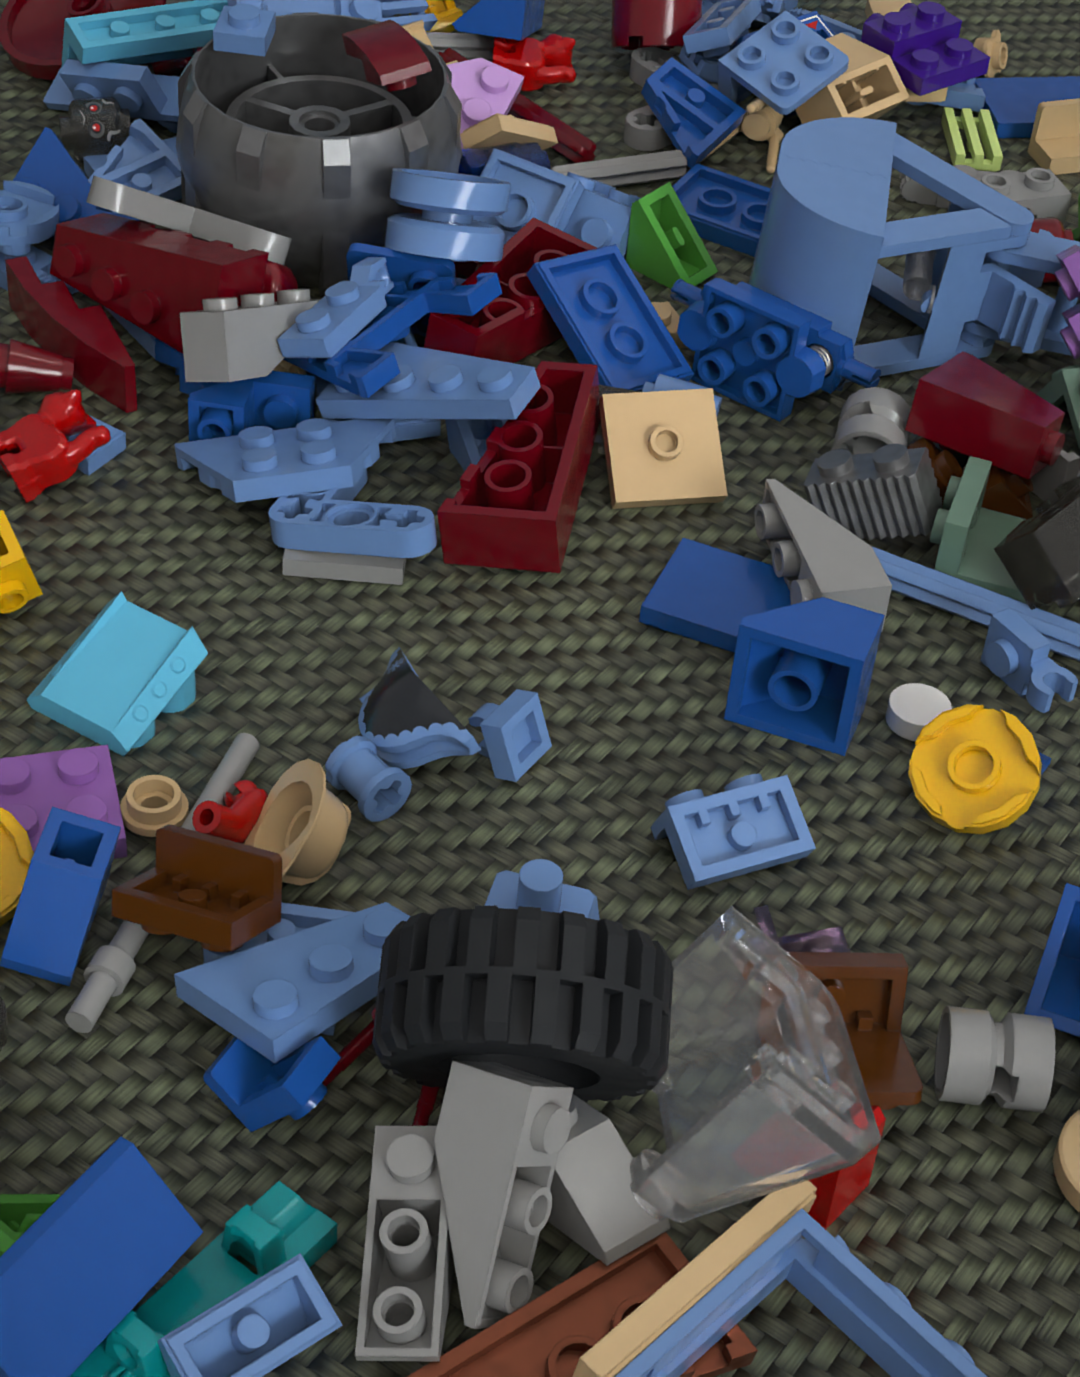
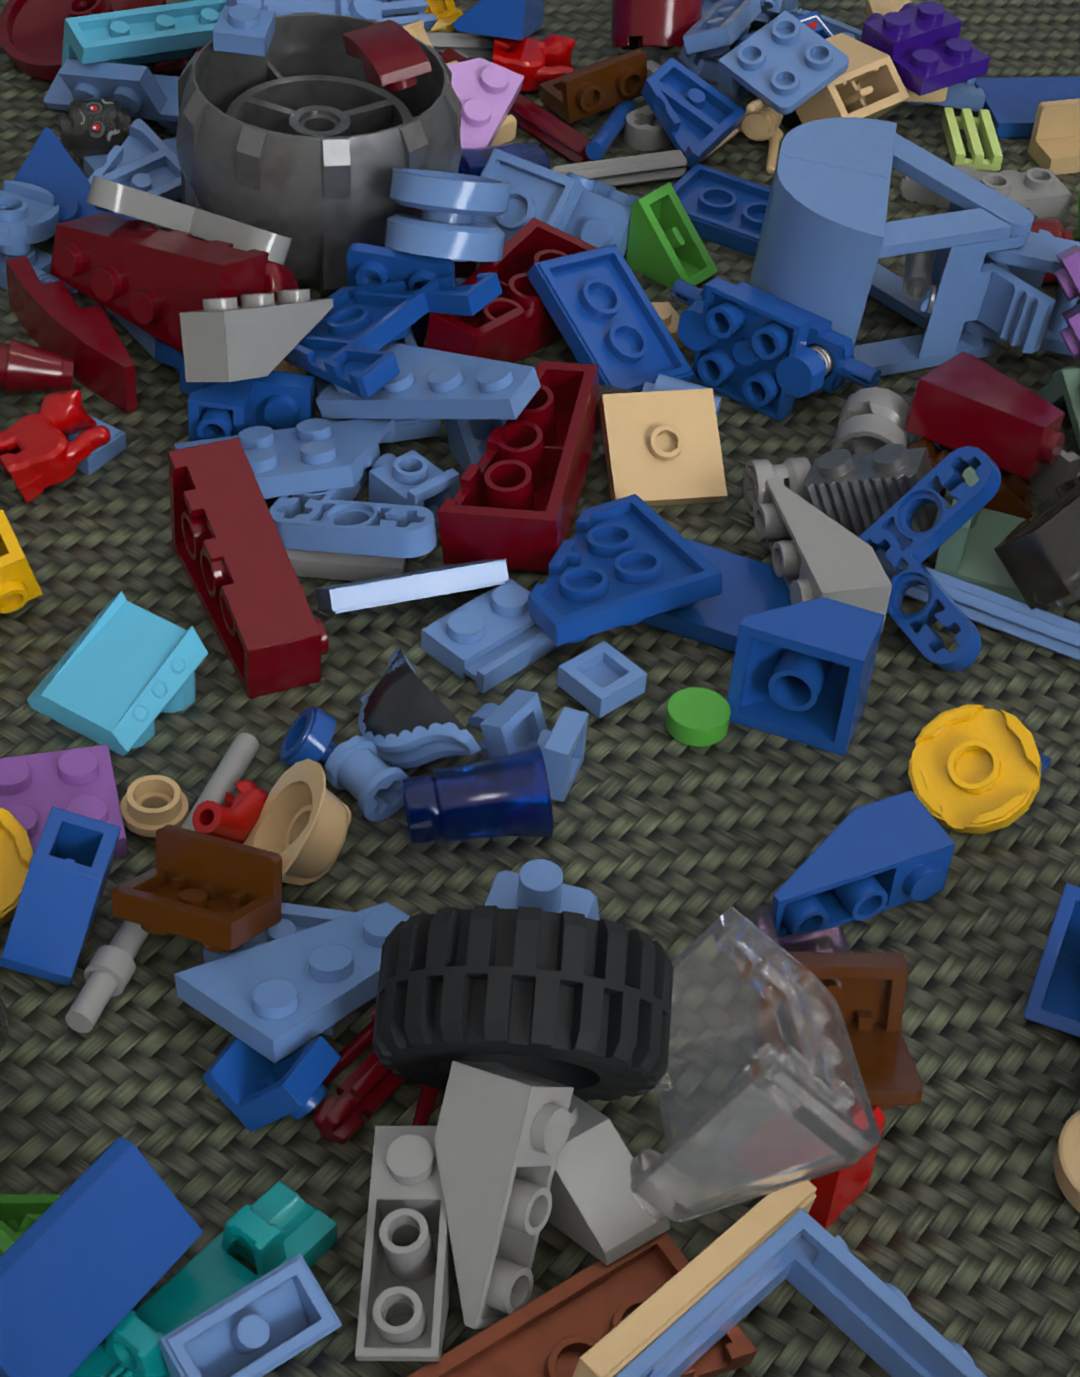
(242, 569): none -> dark red wedge
(309, 737): none -> blue tile
(340, 313): medium blue hinge -> none
(359, 1095): none -> dark red axle
(411, 481): none -> medium blue brick
(412, 585): none -> tile
(481, 800): none -> clear blue plant
(488, 637): none -> medium blue plate
(505, 129): tan tile -> none
(564, 750): none -> medium blue plate
(596, 86): none -> reddish brown bracket
(601, 679): none -> medium blue plate
(609, 130): none -> blue bar
(618, 572): none -> blue plate
(697, 716): none -> bright green tile
(734, 830): medium blue bracket -> none
(790, 473): none -> light grey wheel
(867, 865): none -> blue slope
(908, 550): none -> blue beam
(913, 707): white tile -> none
(994, 1058): light grey wheel -> none
(995, 50): tan plate -> none
(1021, 660): medium blue plate -> none

